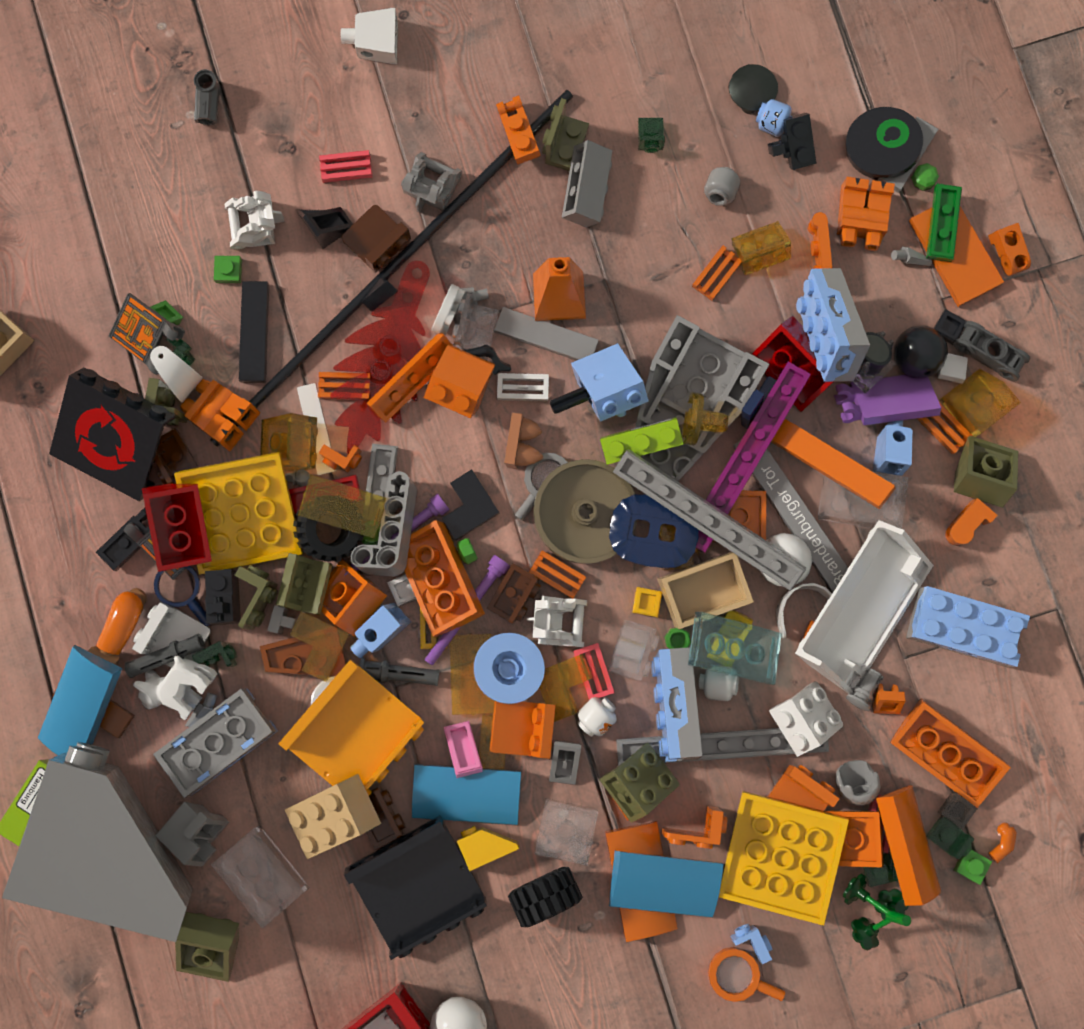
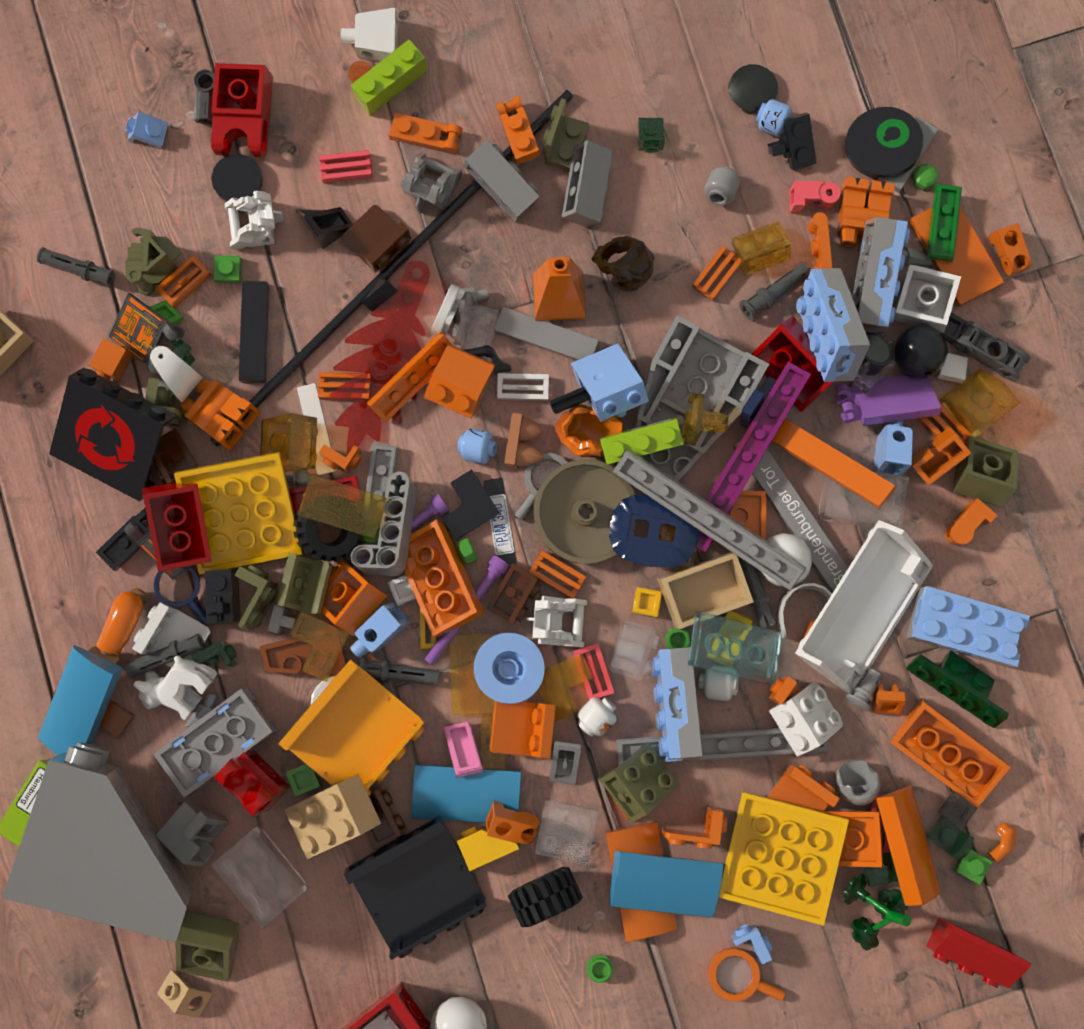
(86, 270): none -> dark grey pin
(110, 360): none -> orange brick
(146, 129): none -> light blue bracket
(150, 260): none -> olive piece
(178, 995): none -> tan bracket
(193, 285): none -> orange tile
(236, 177): none -> black tile
(241, 107): none -> red brick
(252, 782): none -> red brick
(303, 779): none -> bright green plate
(357, 70): none -> clear orange plate
(389, 77): none -> lime brick
(425, 133): none -> orange plate
(477, 446): none -> light blue head
(500, 523): none -> sticker
(501, 180): none -> light grey brick
(511, 825): none -> orange leg
(582, 430): none -> orange hair
(599, 968): none -> bright green plate
(632, 269): none -> dark brown helmet
(757, 591): none -> dark grey pin
(765, 297): none -> dark grey pin
(783, 689): none -> orange bracket
(813, 194): none -> coral leg
(878, 270): none -> light grey piece
(927, 298): none -> white brick
(941, 457): none -> orange piece
(961, 684): none -> dark green bracket
(976, 954): none -> red slope

